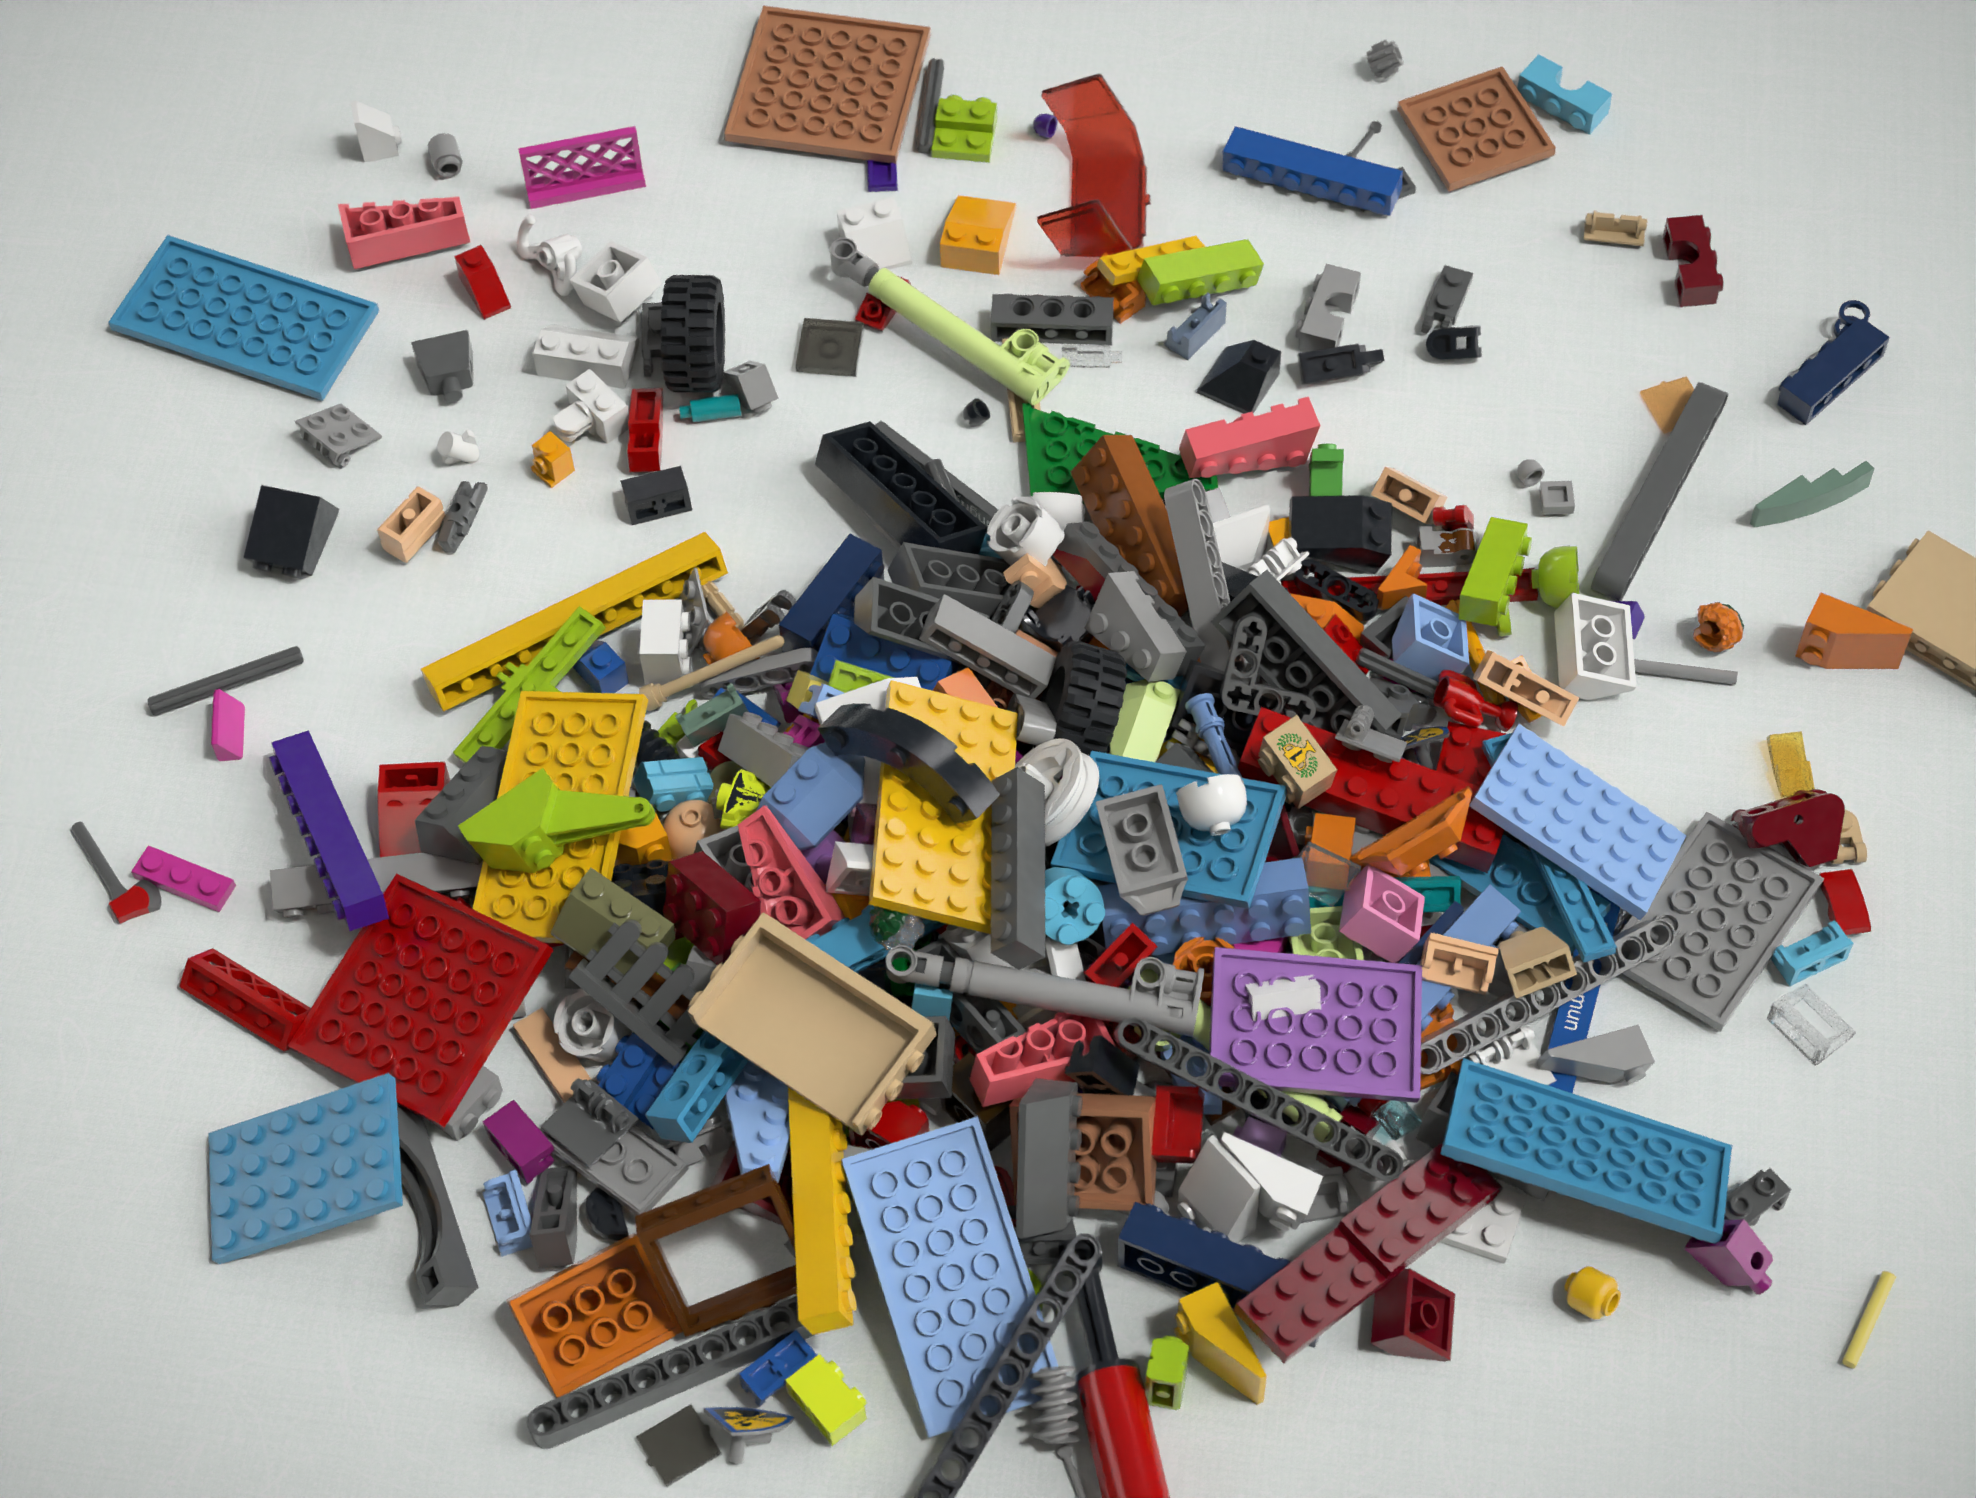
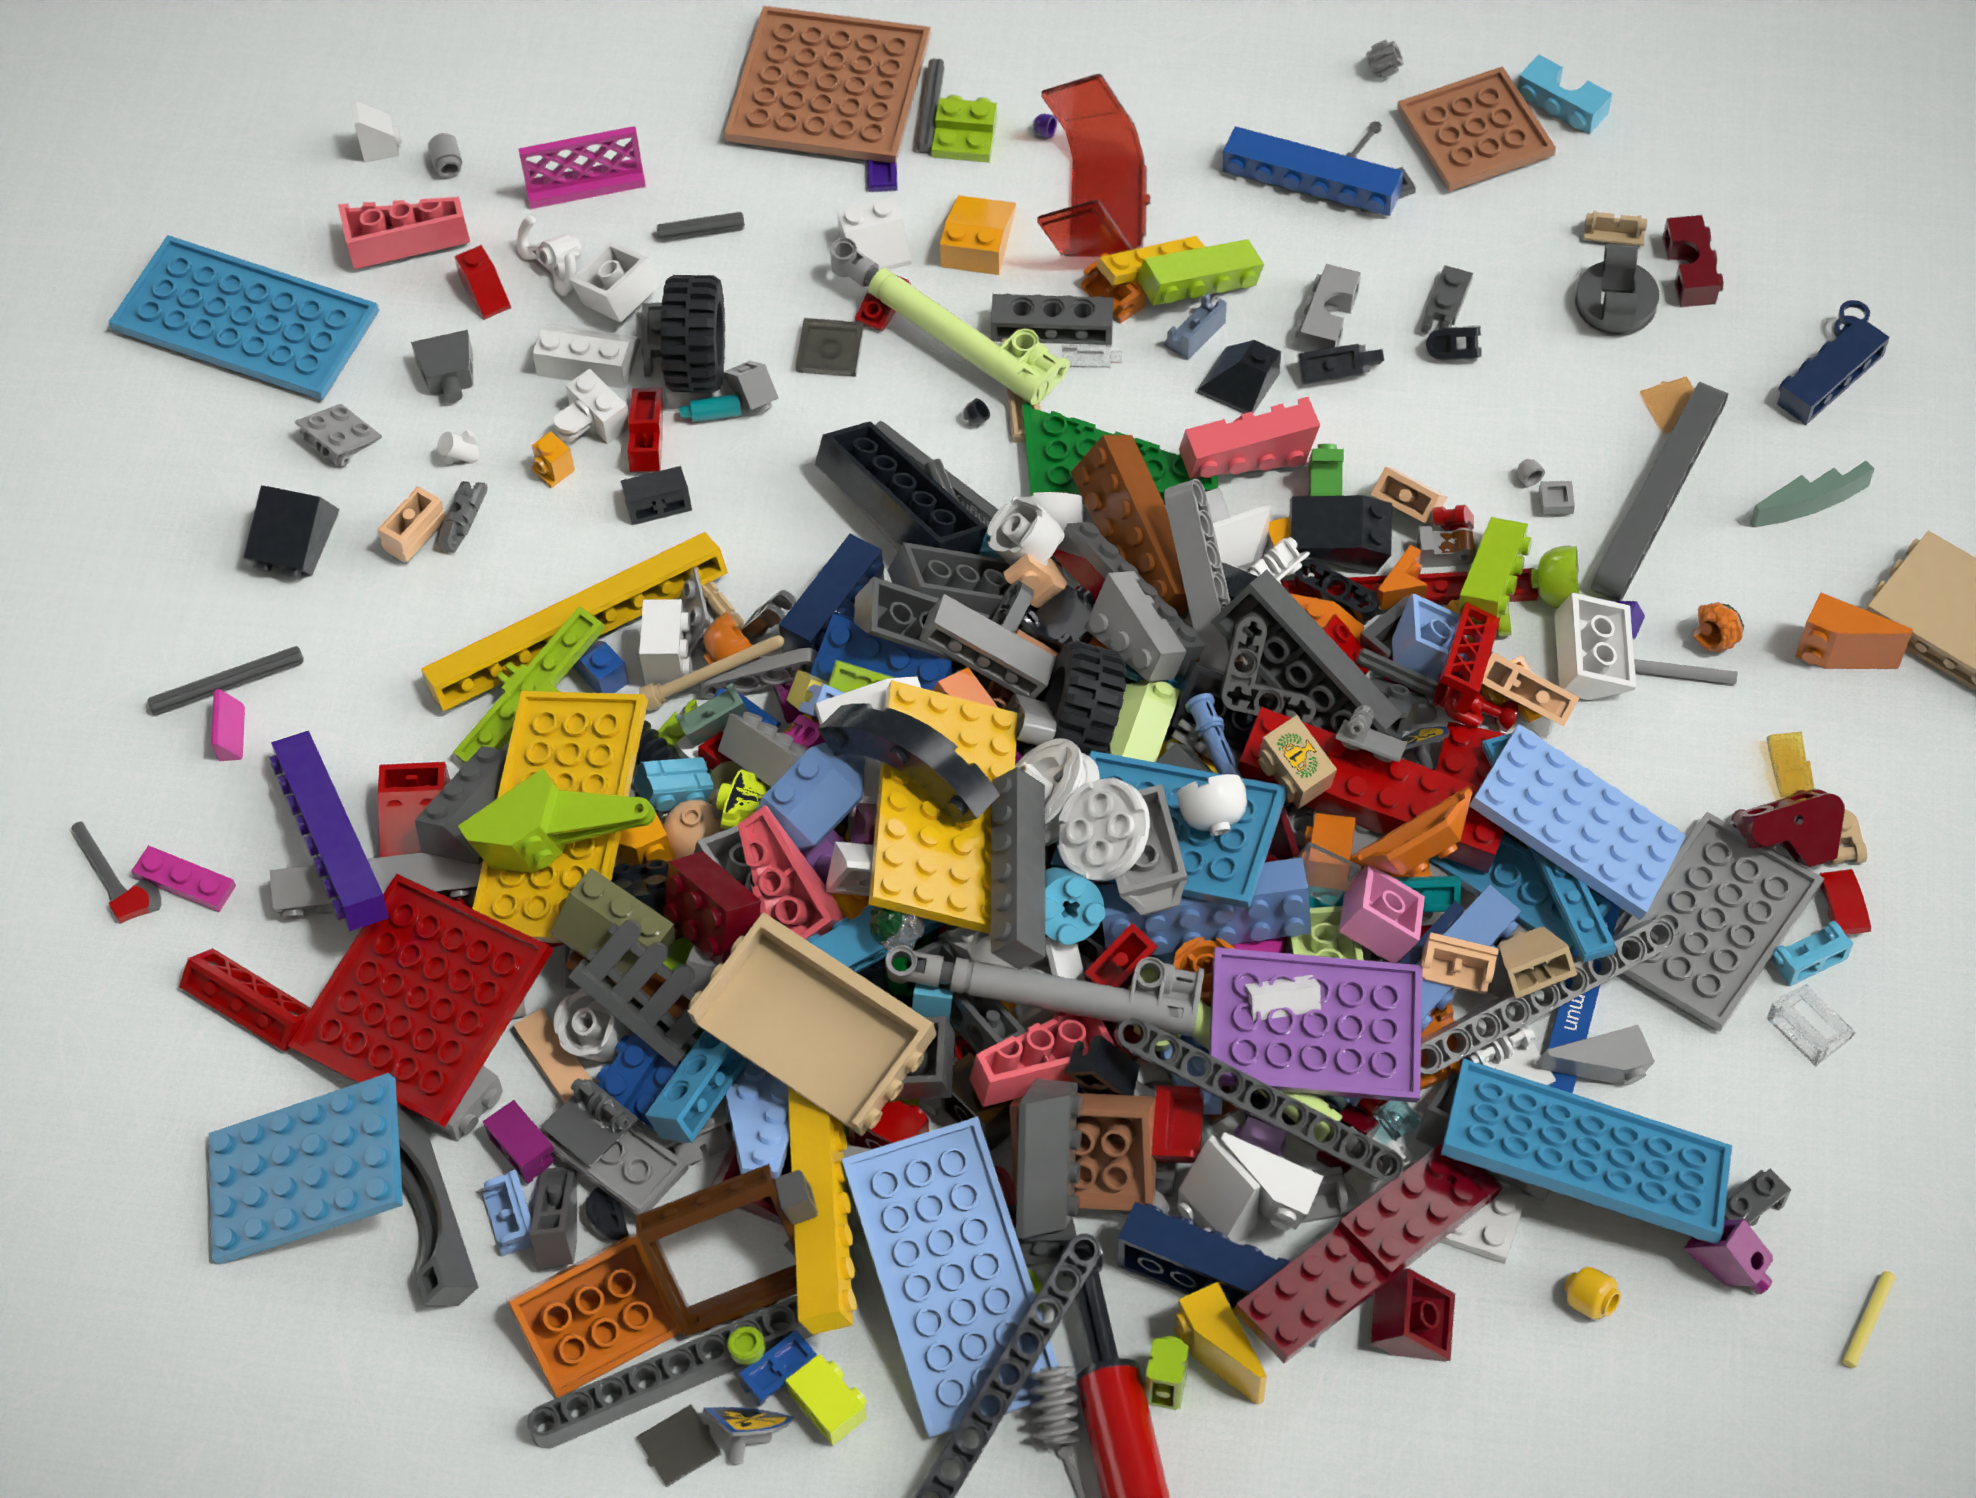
(700, 226): none -> dark grey axle
(746, 1345): none -> lime tile
(796, 1197): none -> dark grey slope
(1103, 829): none -> white tile
(1477, 653): none -> red fence
(1620, 311): none -> dark grey piece

